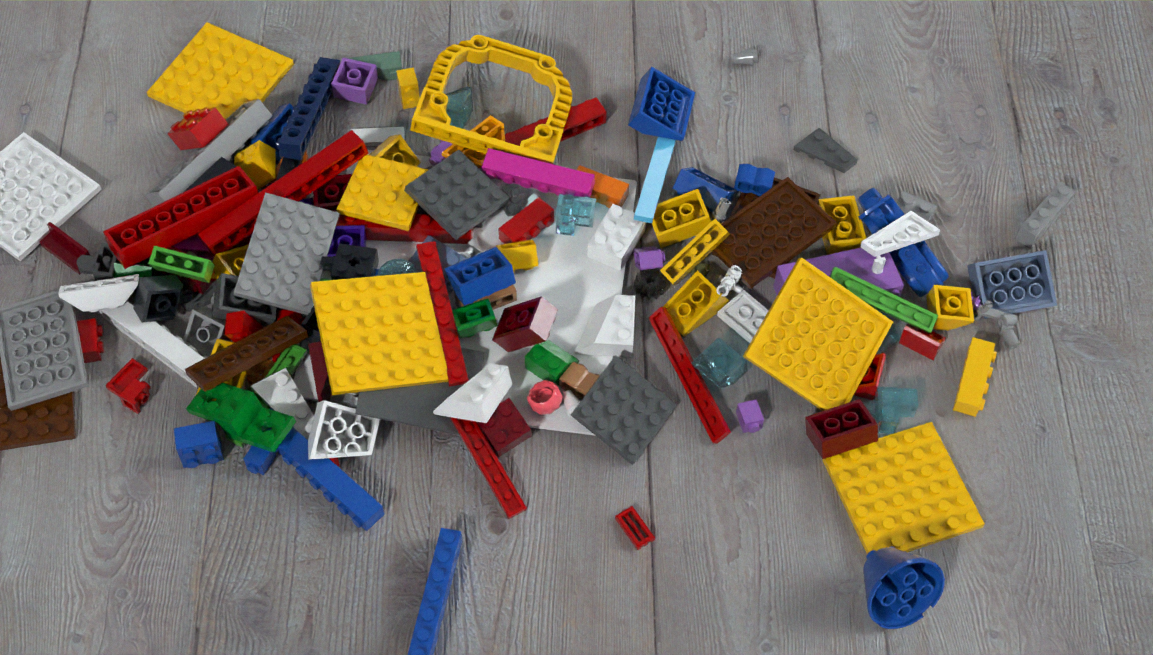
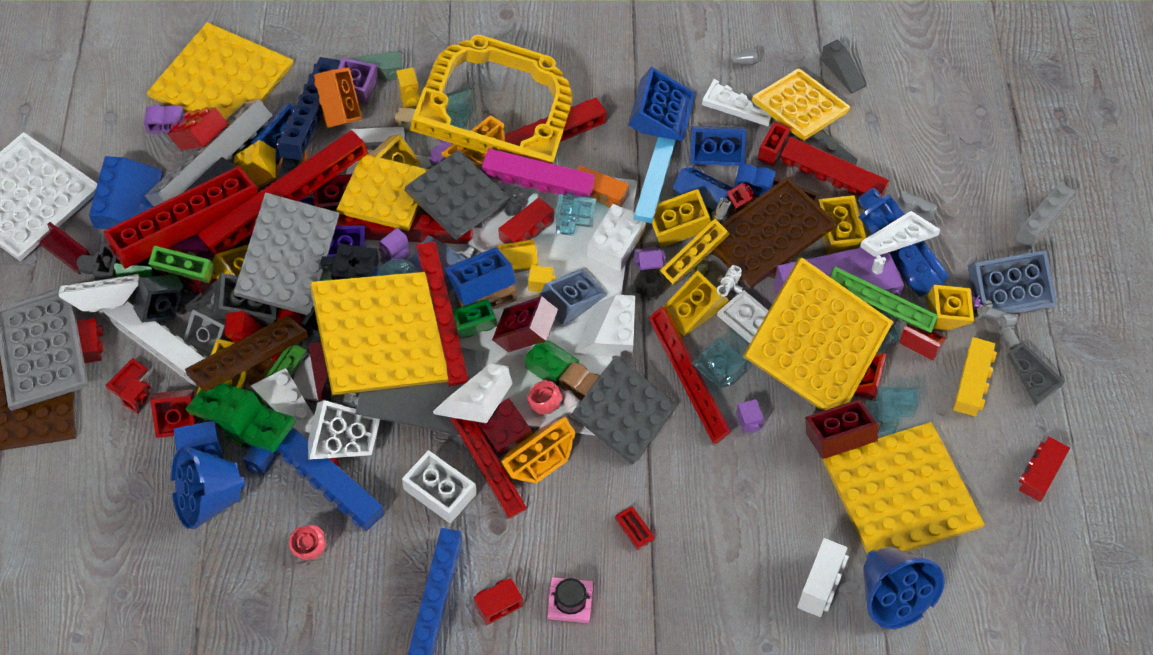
(122, 191): none -> blue slope
(160, 119): none -> medium lavender brick
(170, 411): none -> red slope
(203, 486): none -> blue cone
(307, 542): none -> coral hair
(338, 97): none -> orange brick
(394, 246): none -> medium lavender brick
(404, 118): none -> tan brick
(439, 486): none -> white brick
(498, 601): none -> red brick
(539, 276): none -> yellow brick
(540, 452): none -> light orange wedge
(570, 598): none -> piece
(572, 295): none -> sand blue slope
(717, 145): none -> blue slope
(727, 101): none -> white wing
(740, 195): none -> red brick
(773, 144): none -> red brick
(801, 104): none -> yellow plate
(823, 578): none -> white brick
(831, 168): none -> red brick
(841, 64): none -> dark grey slope
(1034, 373): none -> dark grey wing
(1043, 468): none -> red brick

